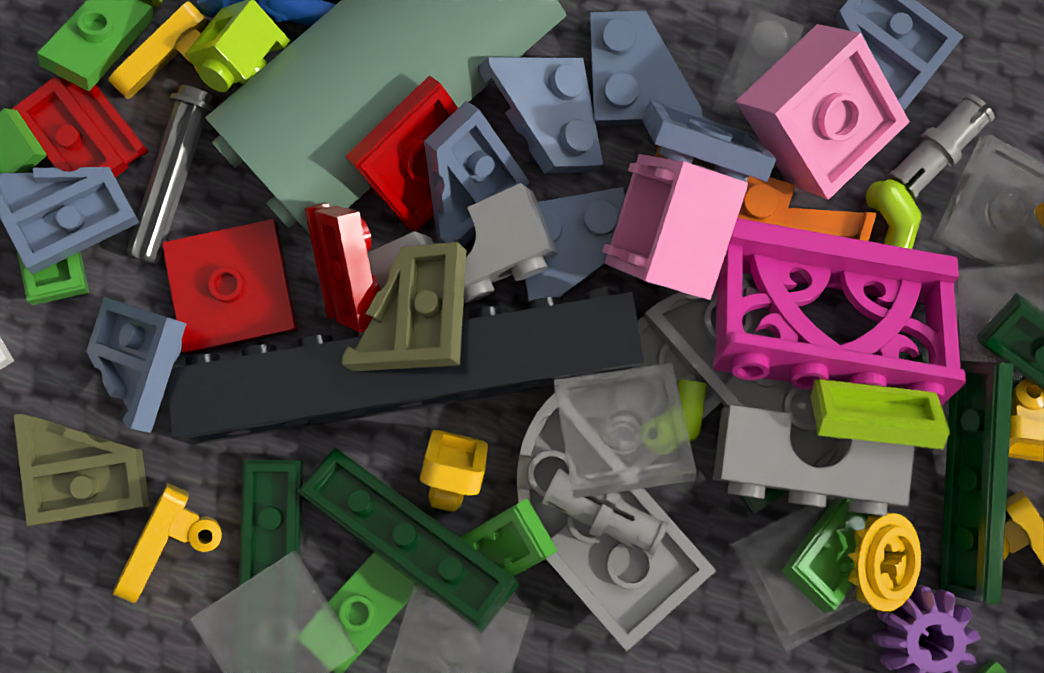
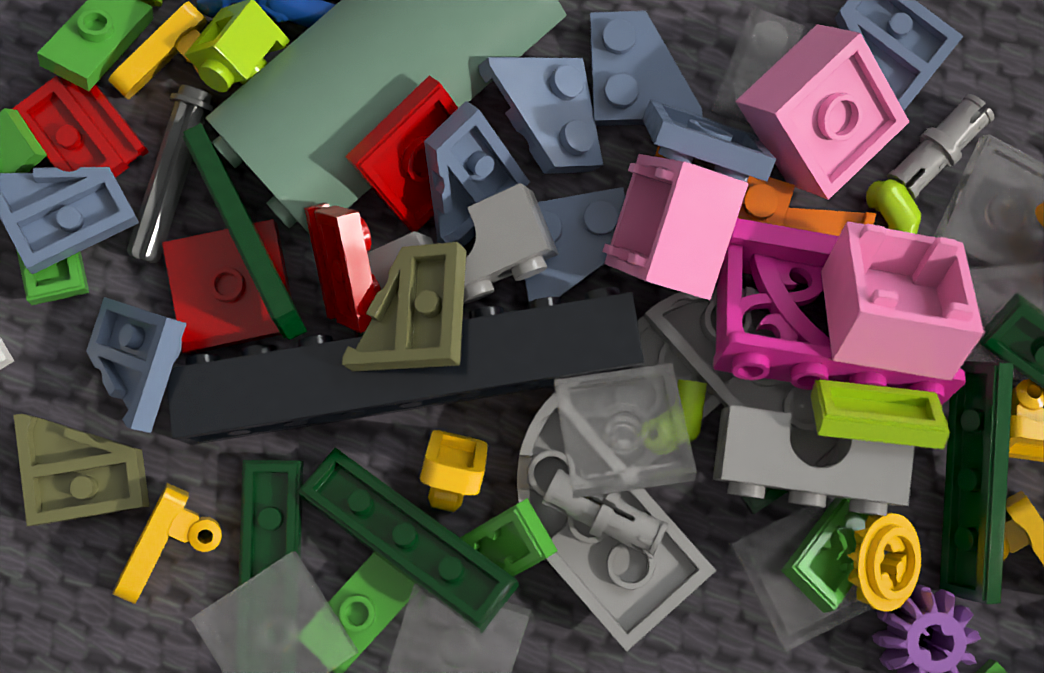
(244, 233): none -> dark green tile
(900, 301): none -> bright pink container

